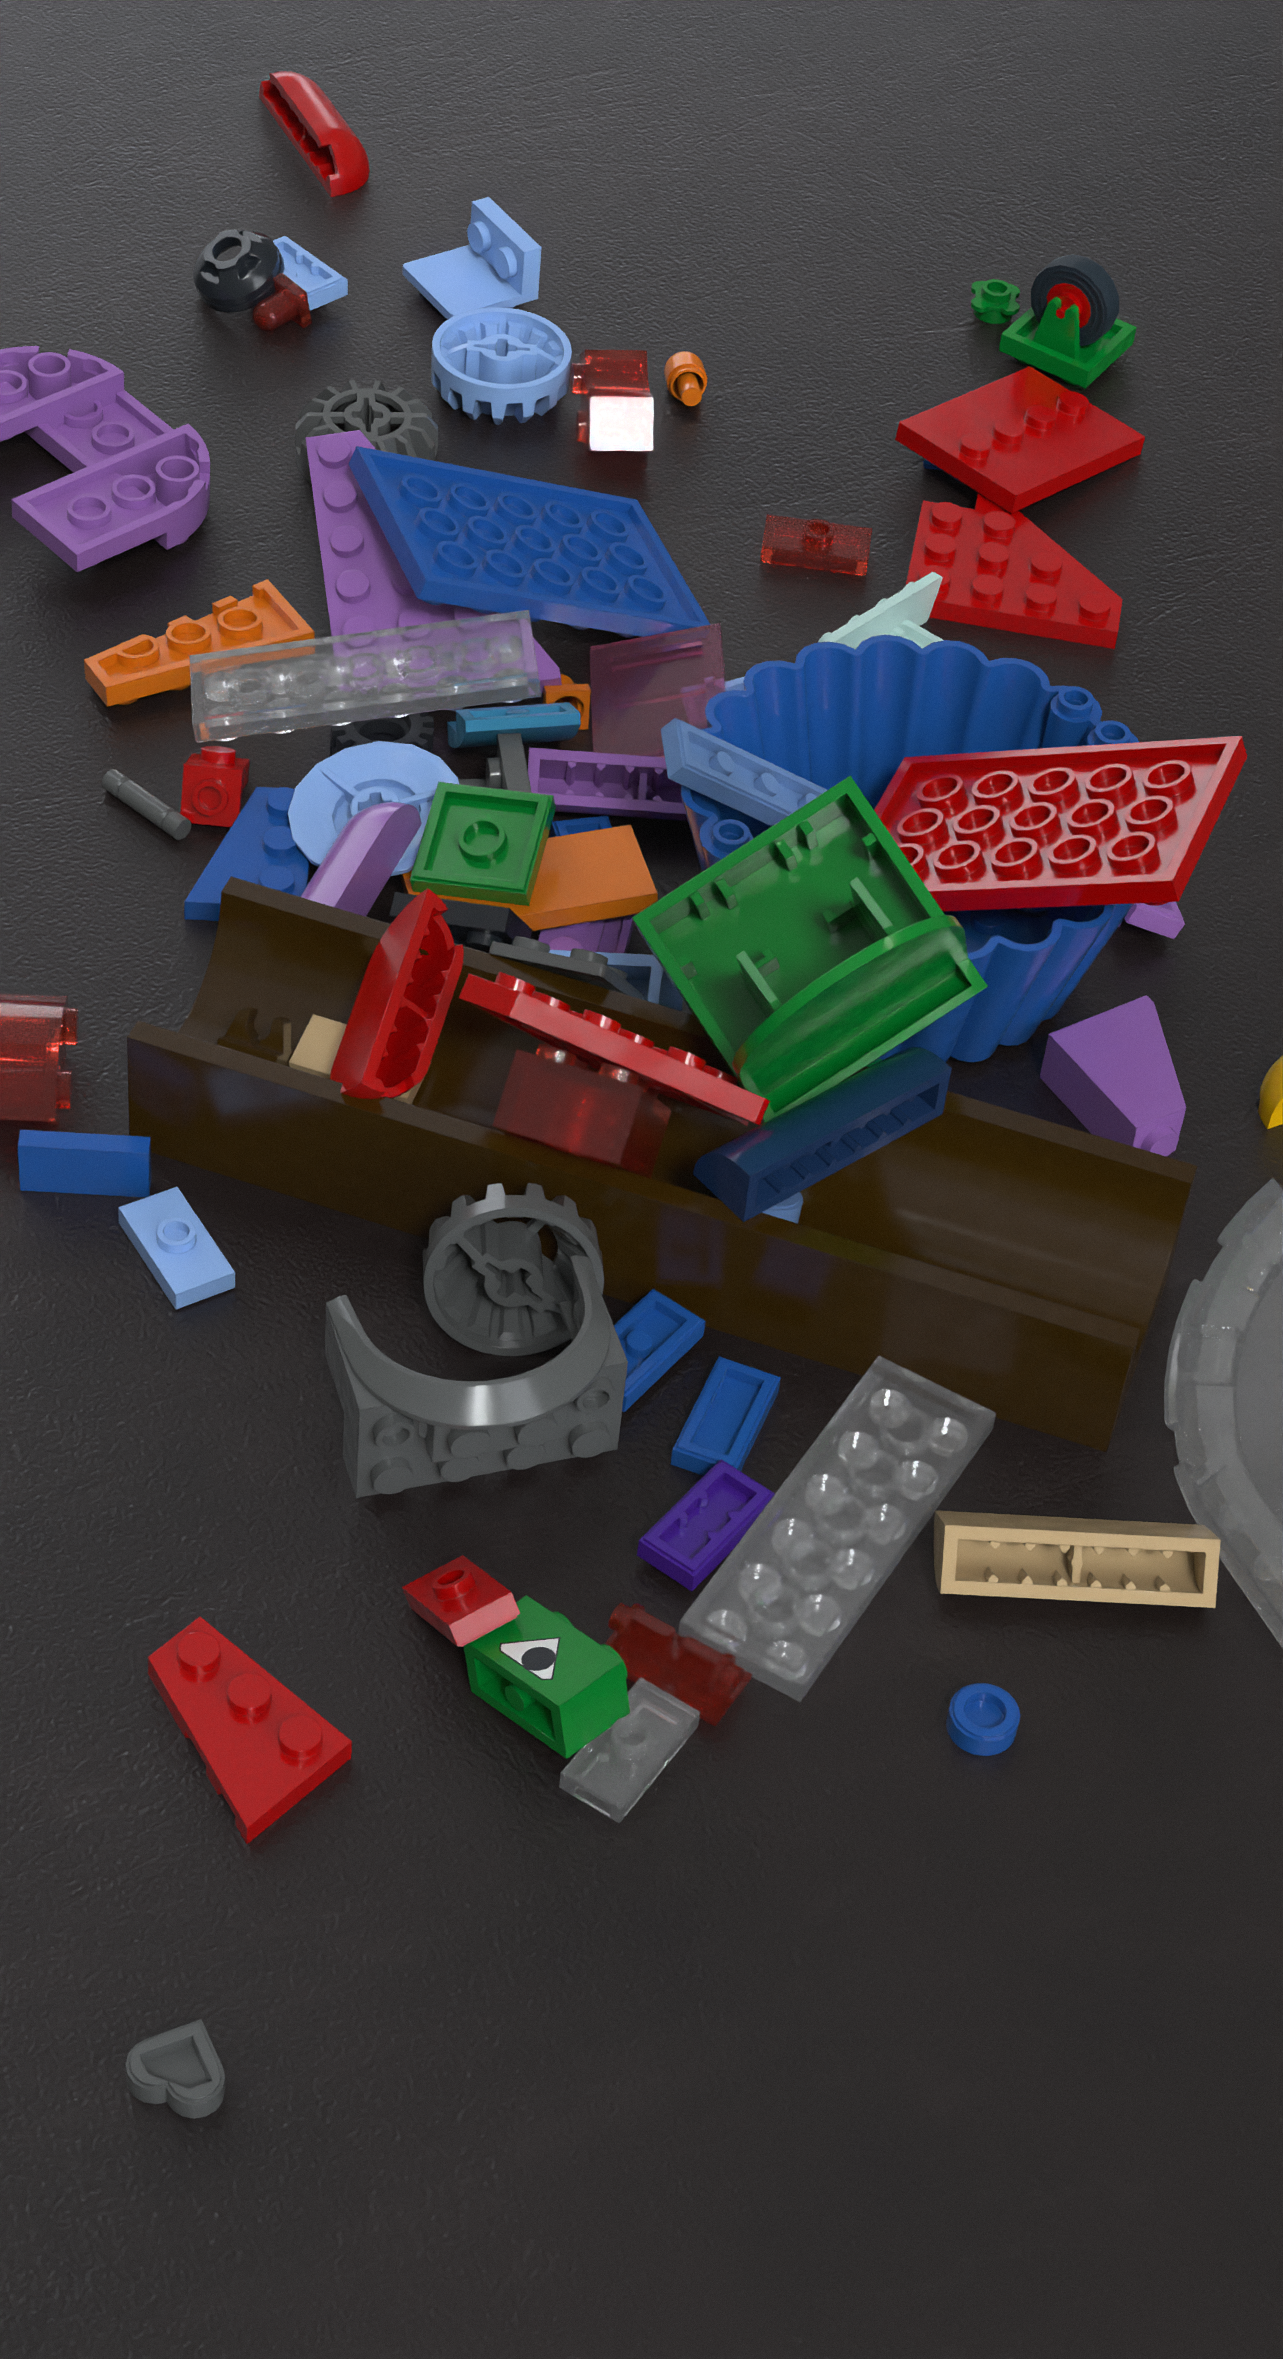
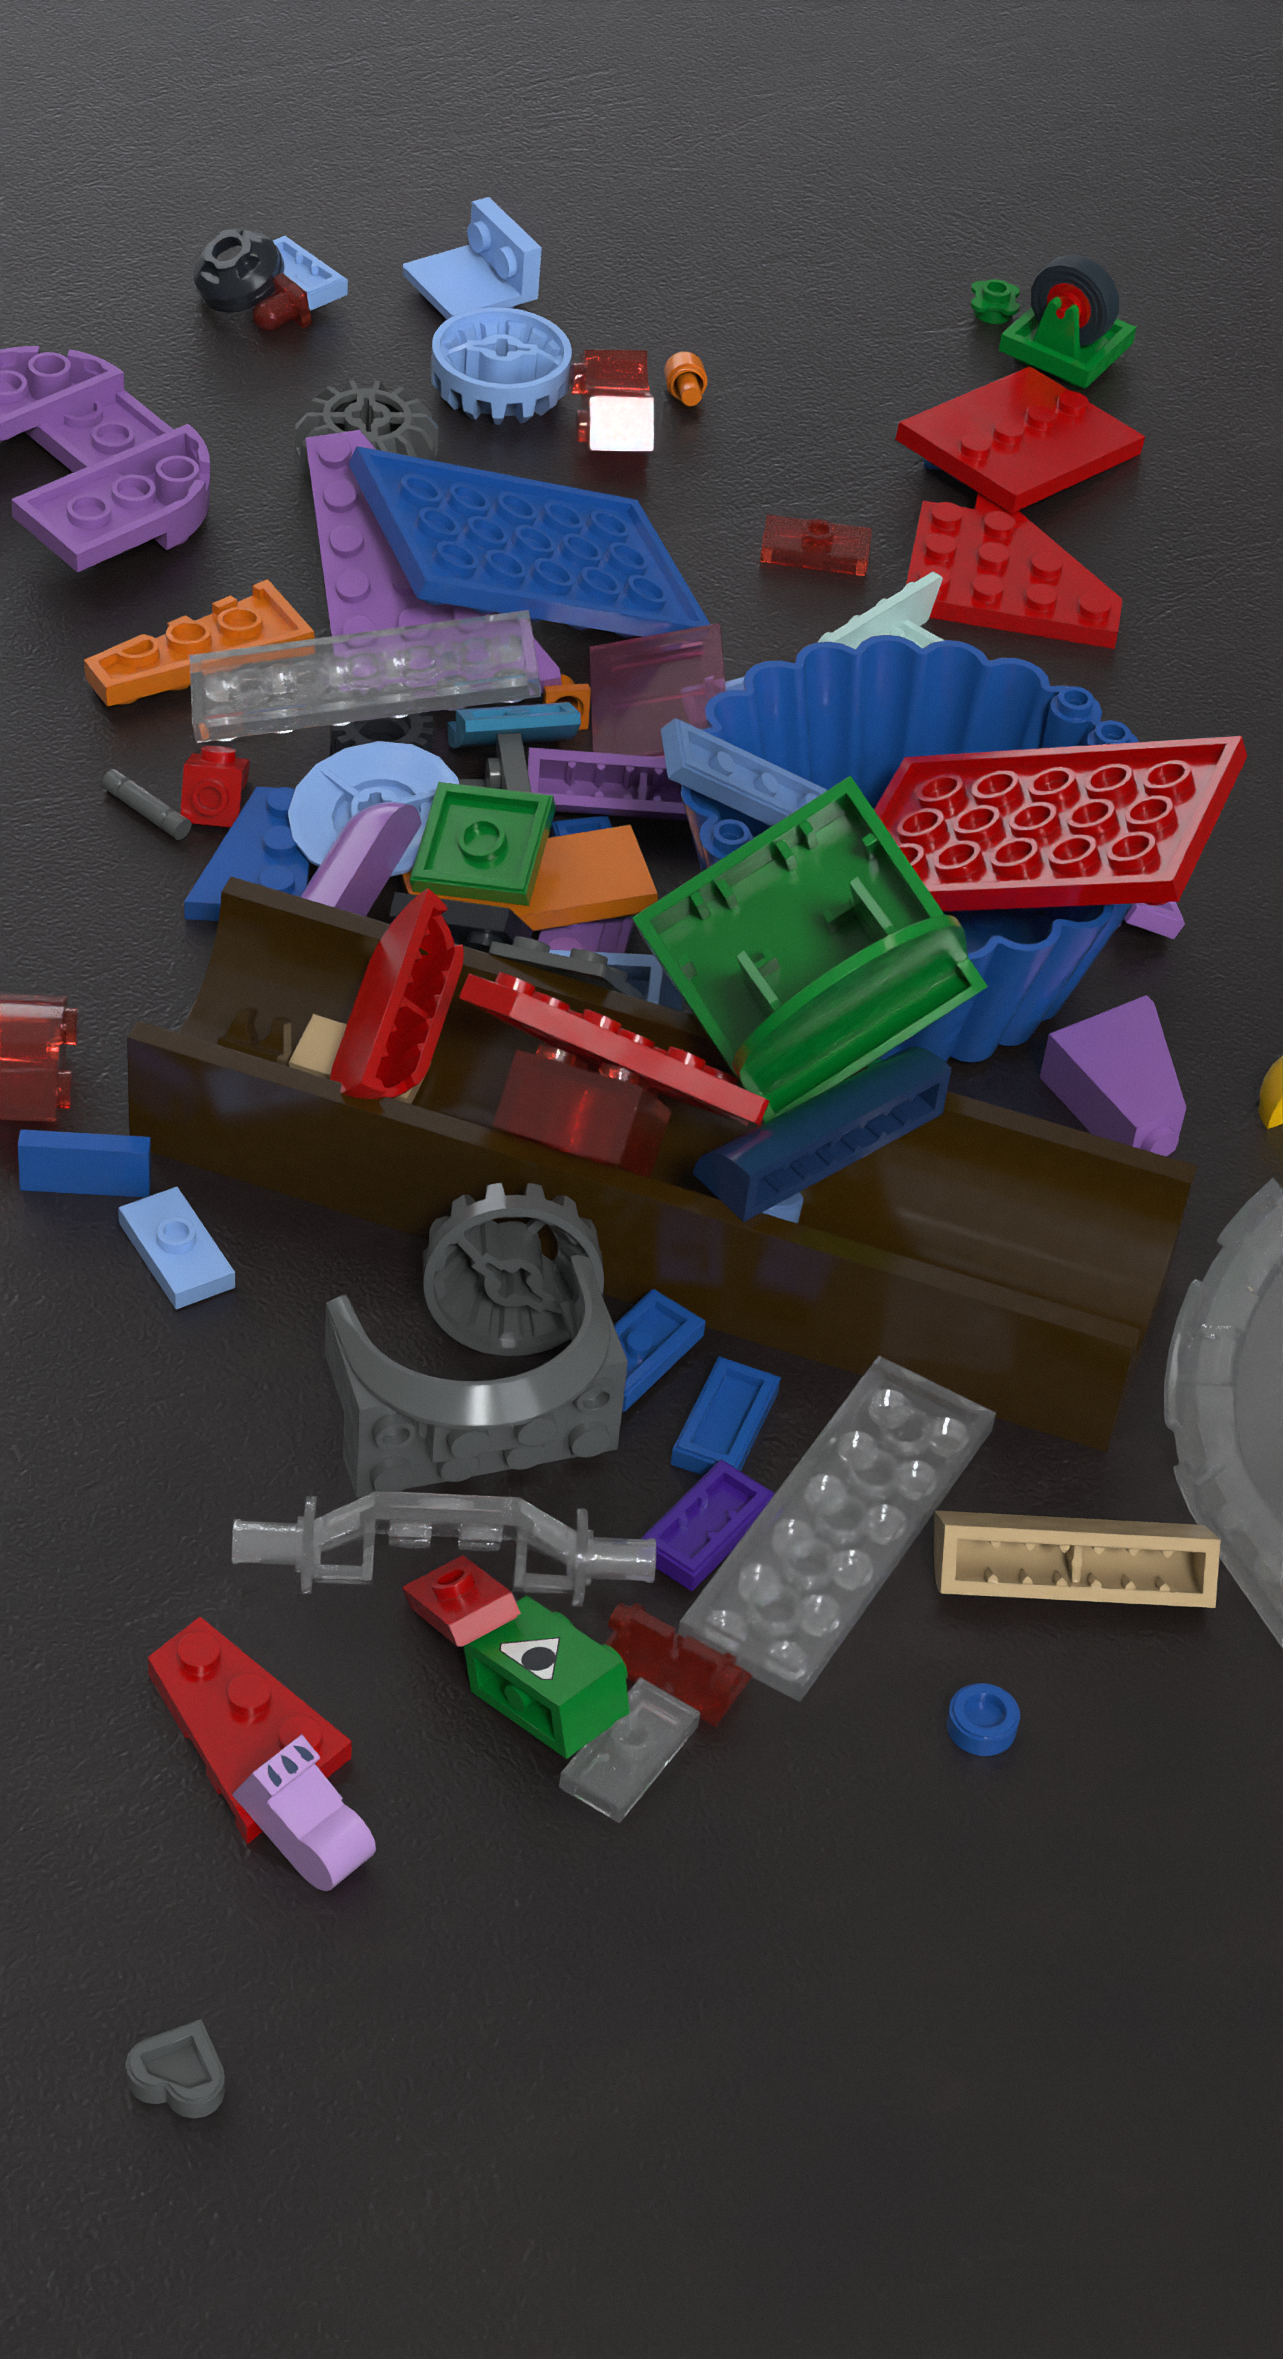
(306, 1816): none -> lavender leg
(316, 131): red brick -> none
(476, 1522): none -> clear plate

